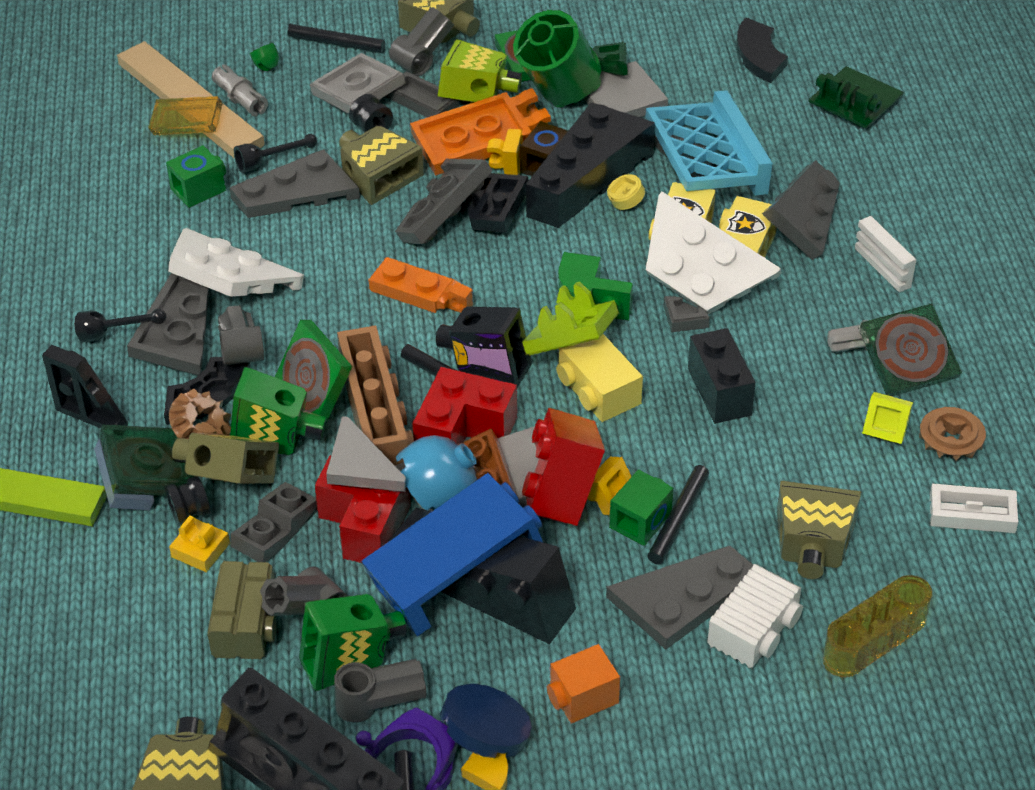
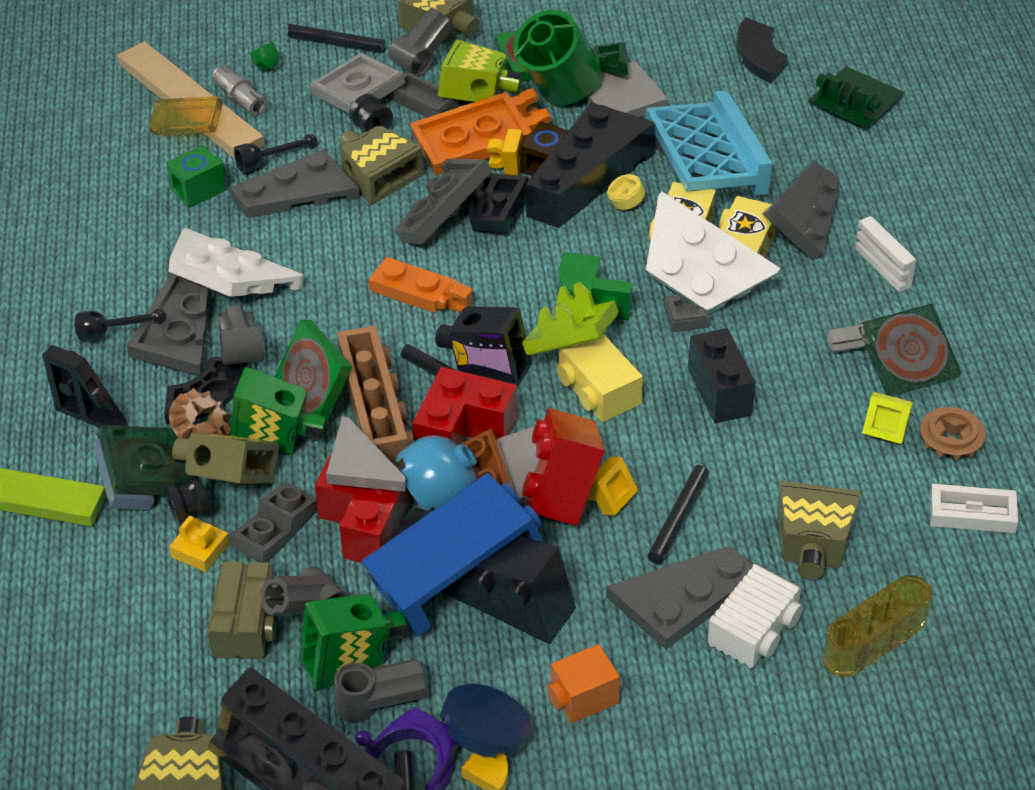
(641, 507): green brick -> none

